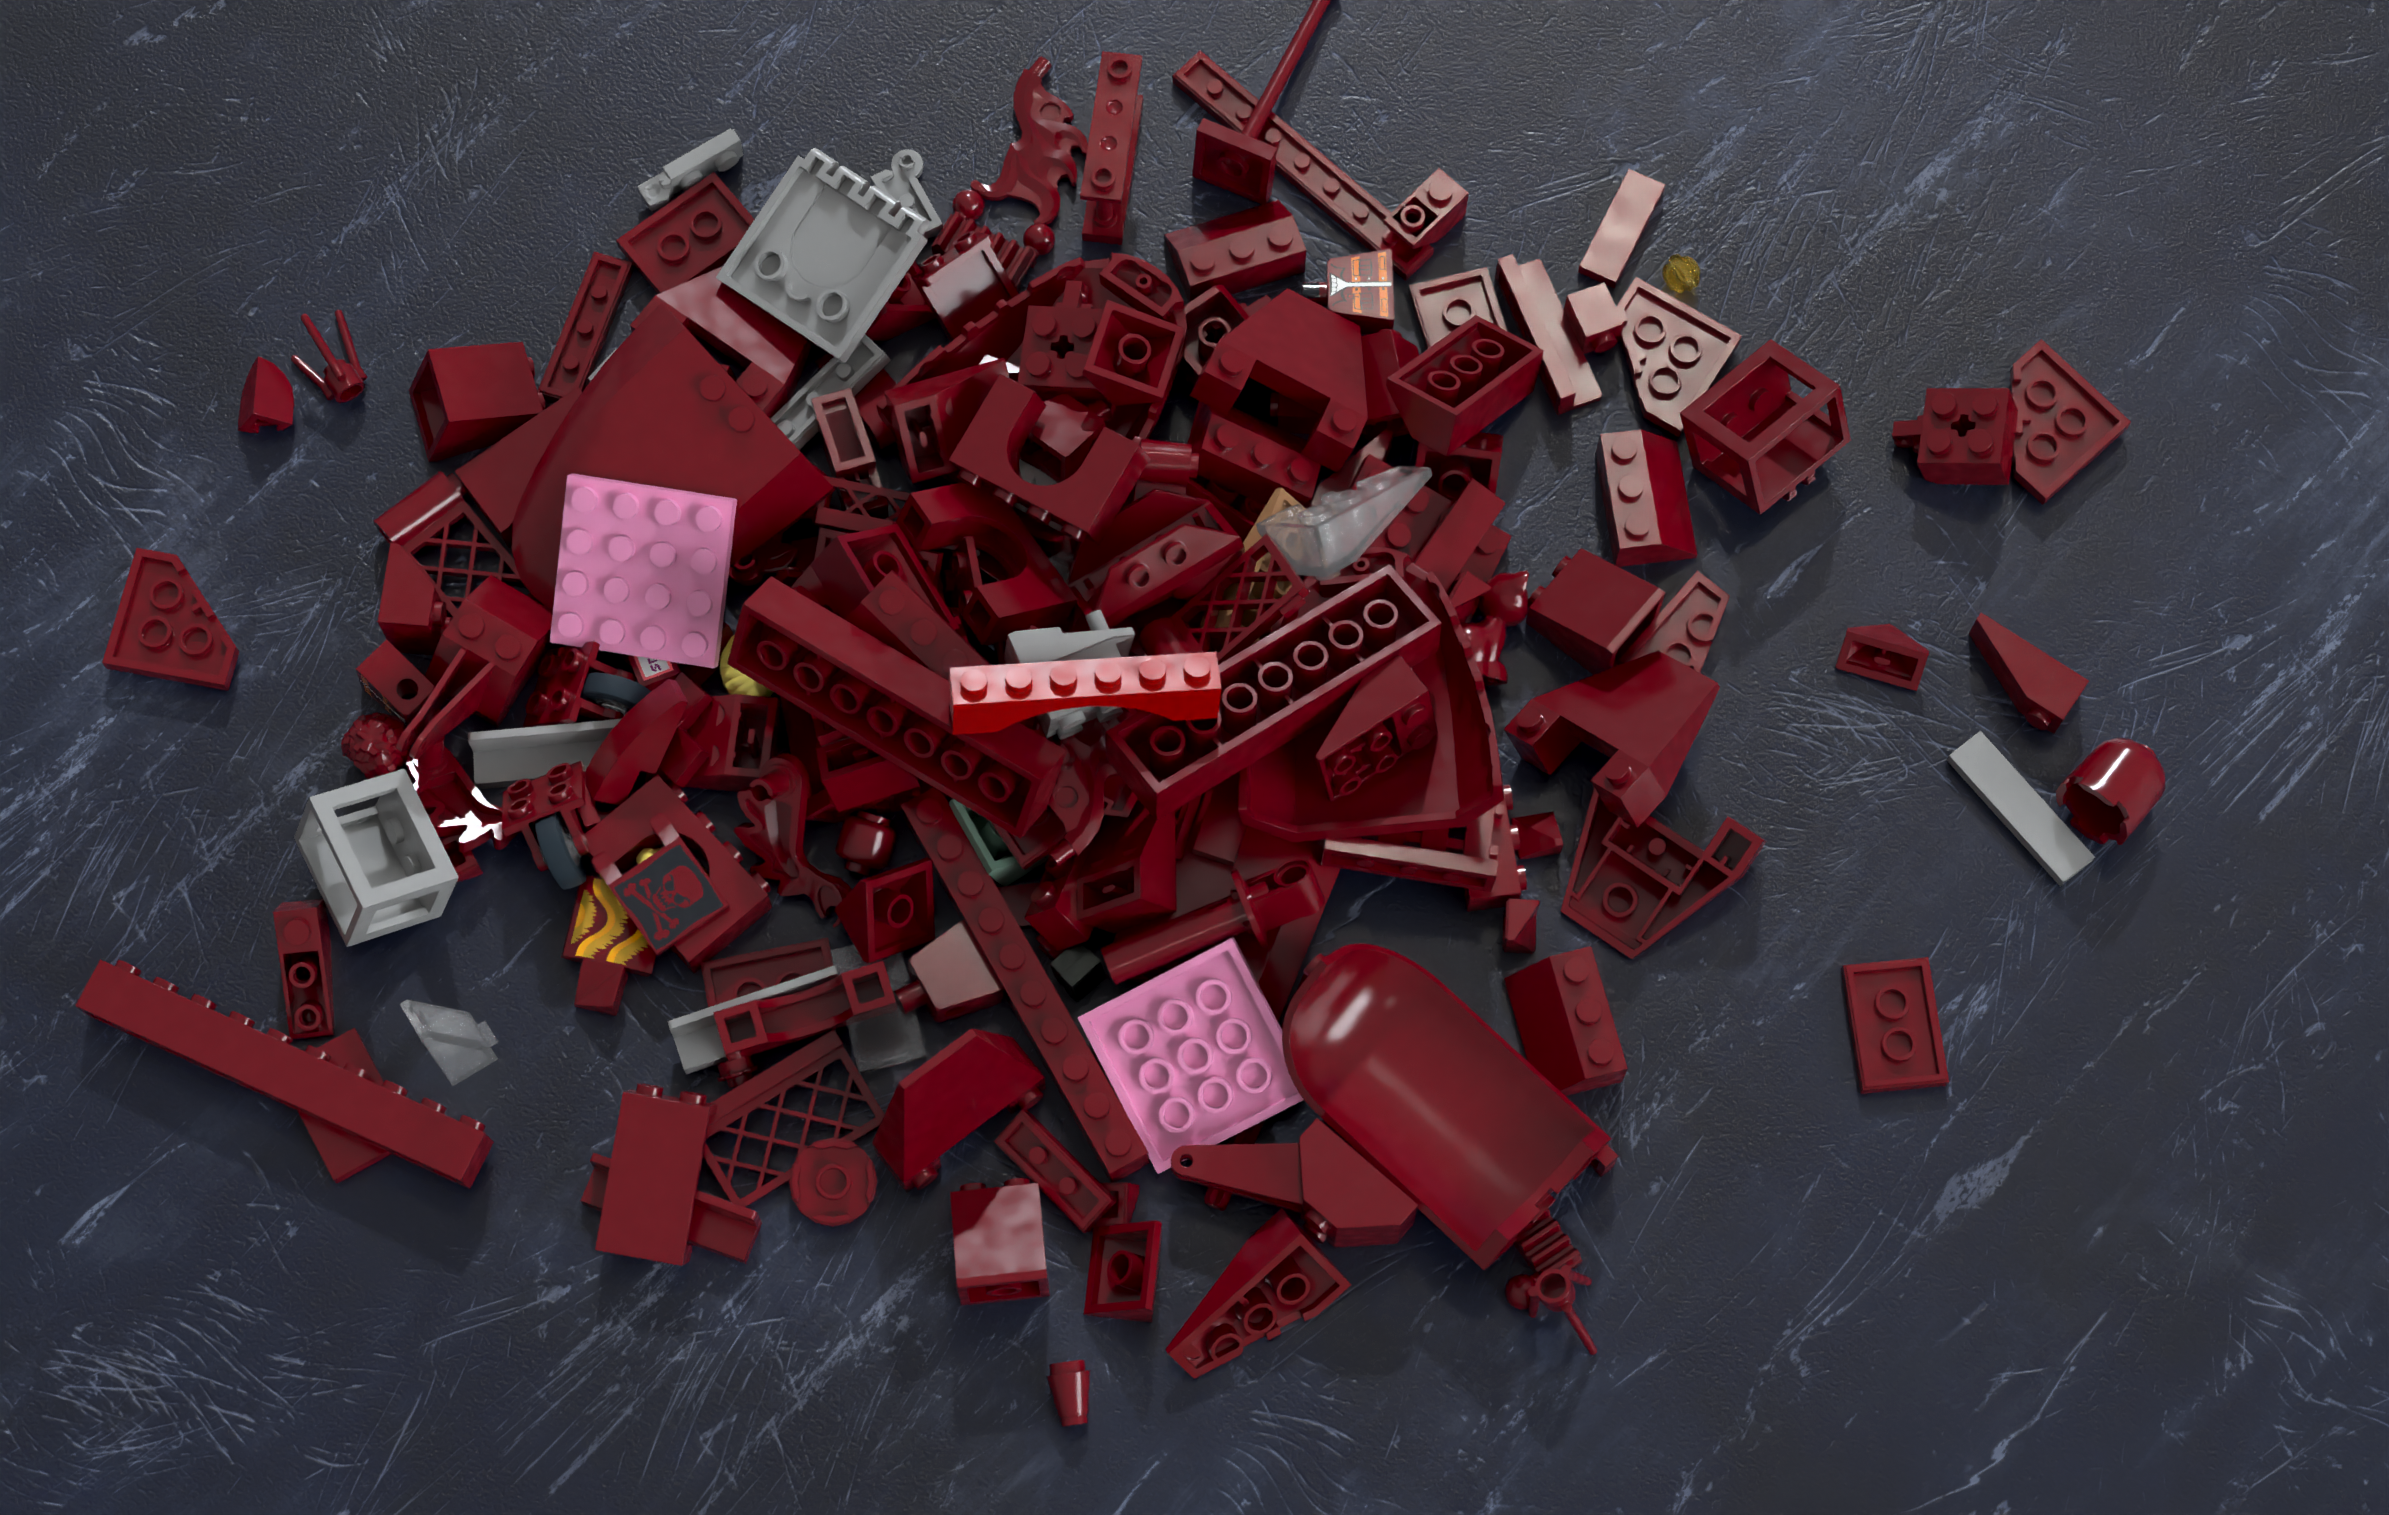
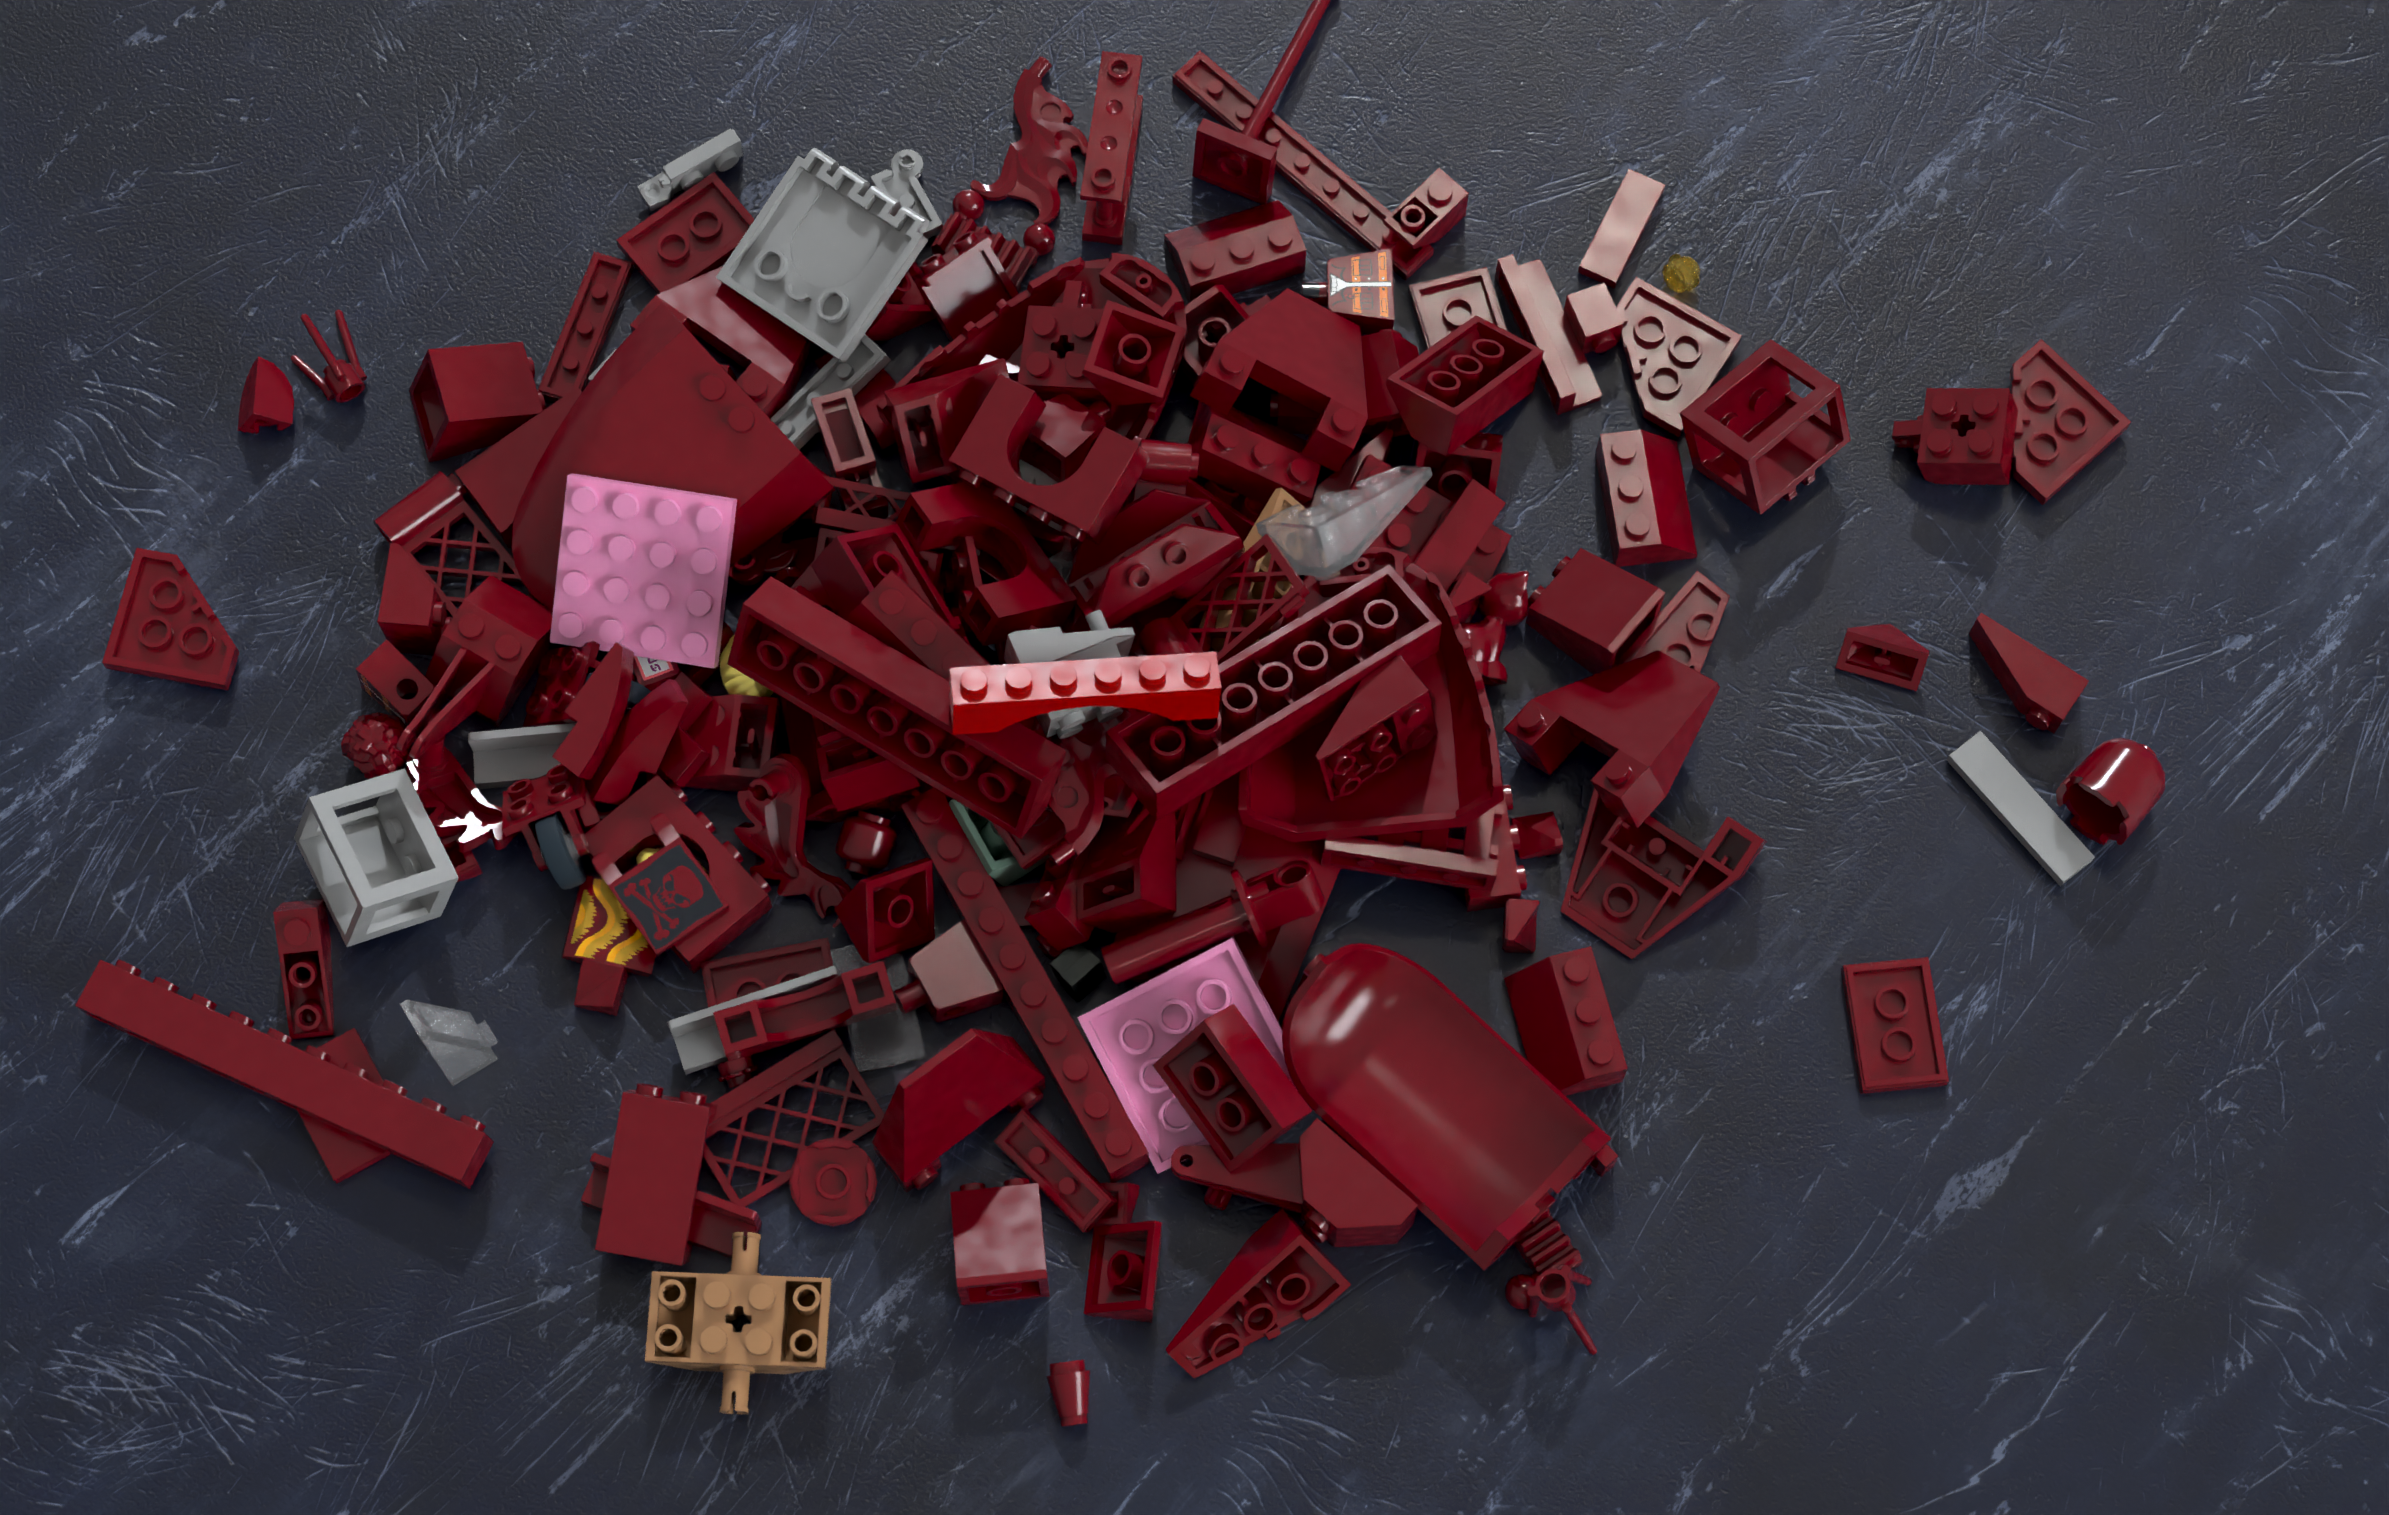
(598, 713): none -> dark red slope
(695, 1312): none -> medium nougat slope
(1231, 1087): none -> dark red slope

